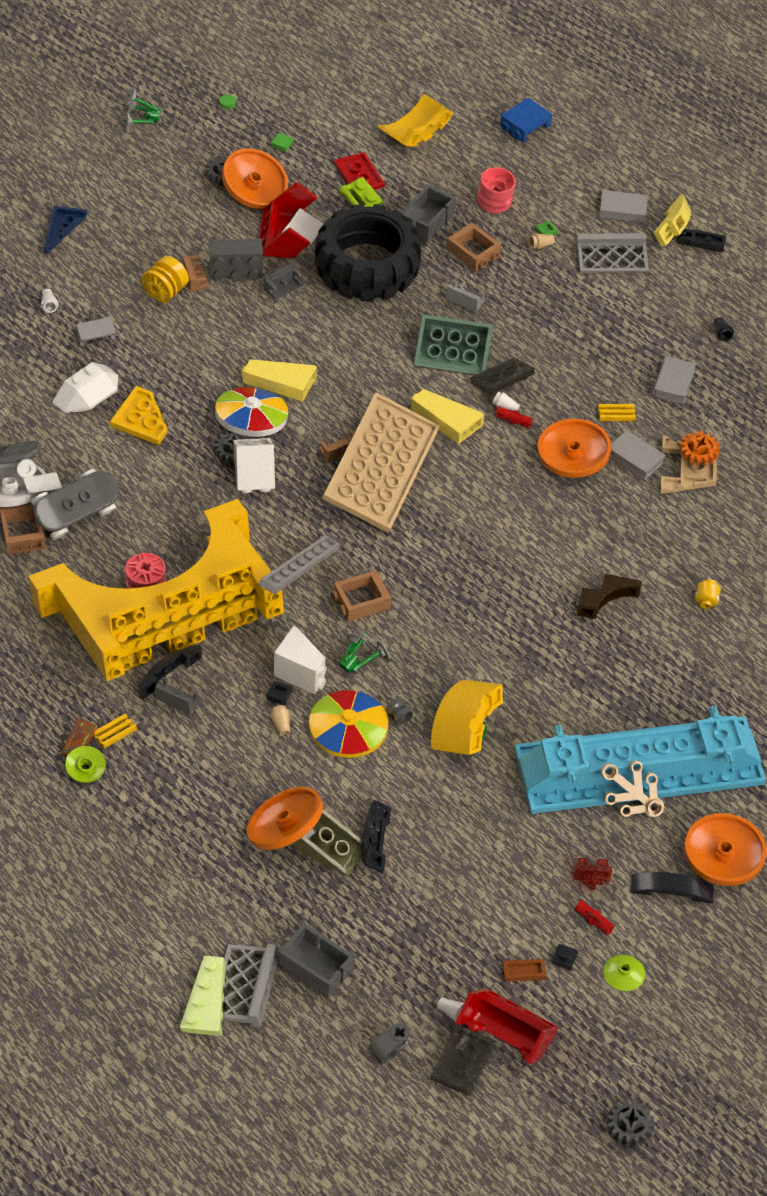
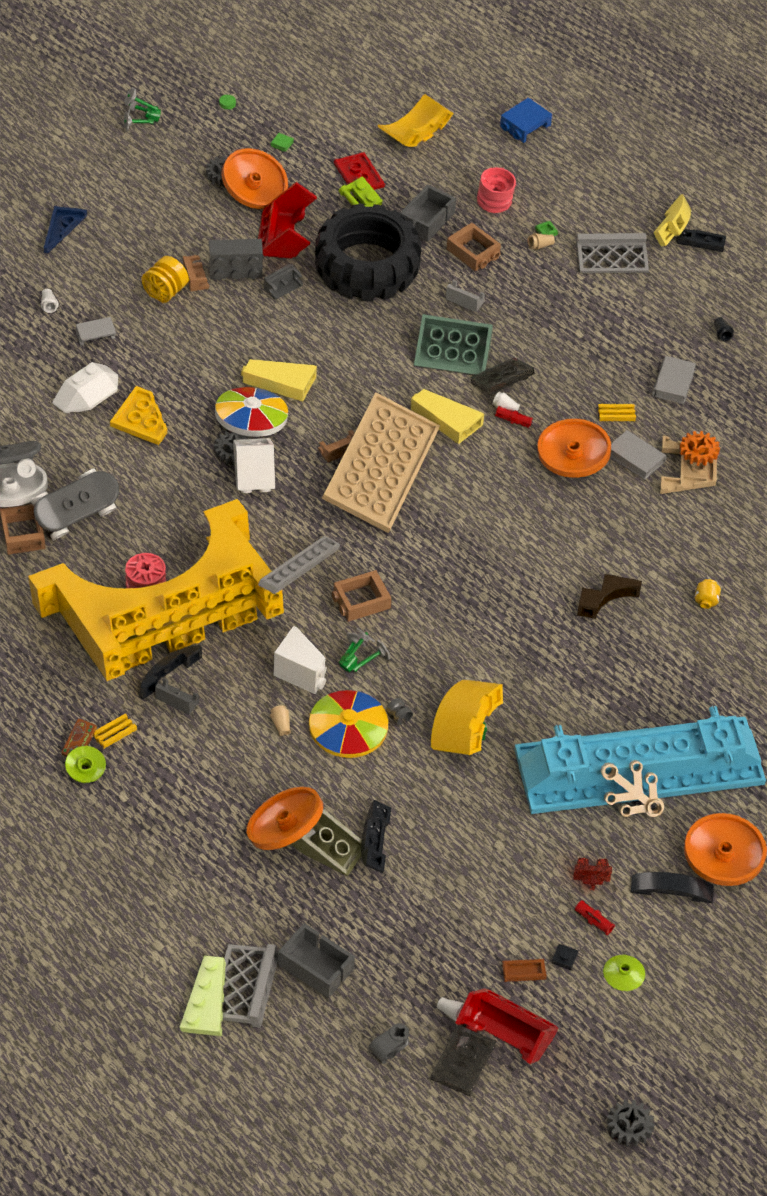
(42, 482): white sticker -> none
(279, 693): black plate -> none
(305, 225): white sticker -> none
(623, 206): light grey piece -> none

